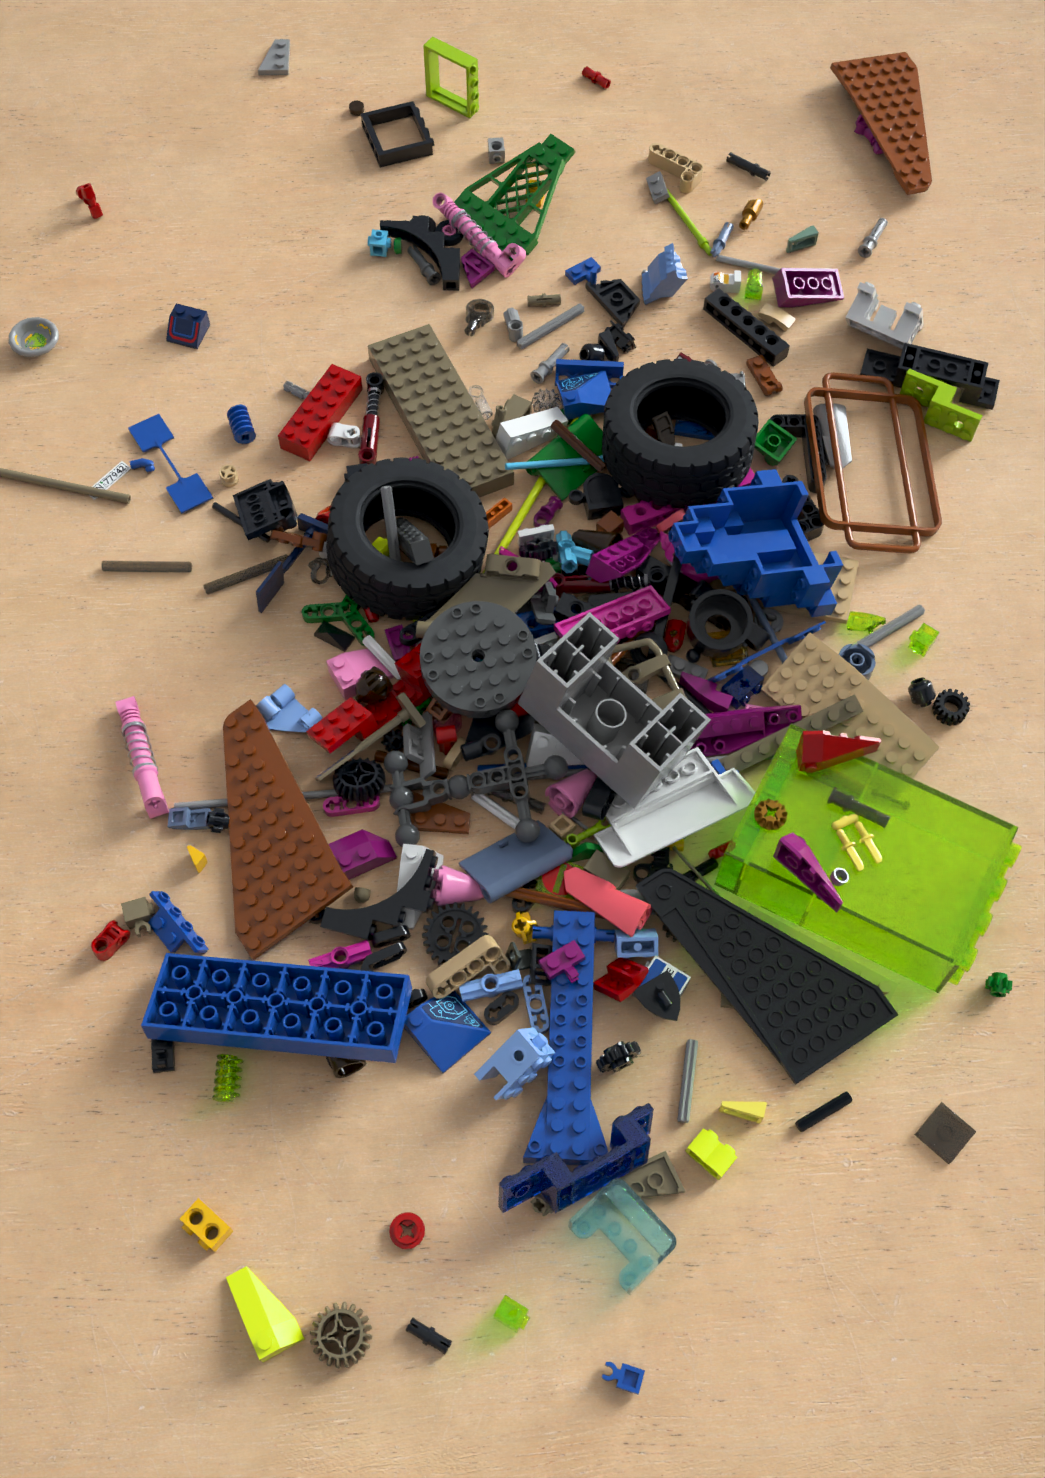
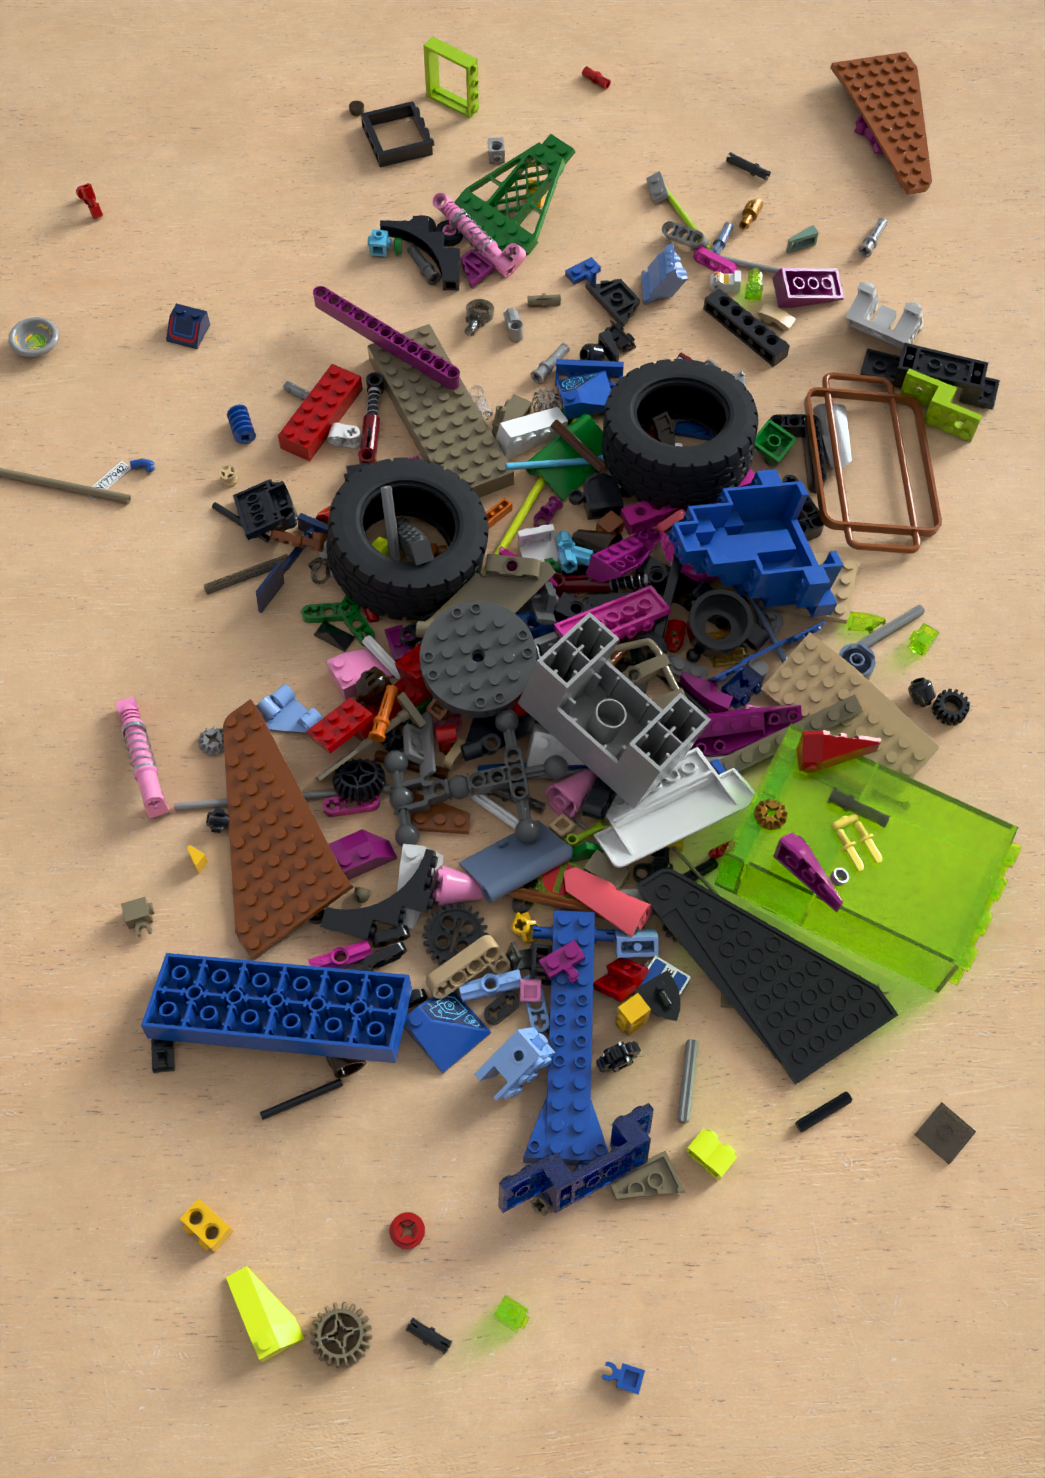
(112, 937): red piece -> none
(146, 566): clear smoke axle -> none
(172, 926): blue bracket -> none
(186, 491): blue hinge -> none
(188, 819): sand blue slope -> none
(211, 748): none -> light grey gear
(226, 1078): clear neon green piece -> none
(277, 59): light grey wing -> none
(301, 1099): none -> black bar
(381, 721): none -> orange pin
(387, 337): none -> magenta beam
(530, 990): none -> bright pink tile
(539, 549): black gear -> none
(550, 326): light grey axle -> none
(629, 1227): clear light blue windscreen -> none
(632, 1014): none -> yellow brick
(677, 164): tan beam -> none
(679, 230): none -> light grey beam
(705, 257): none -> dark pink beam
(746, 1110): light yellow slope -> none
(764, 375): dark orange plate -> none
(998, 984): green gear -> none

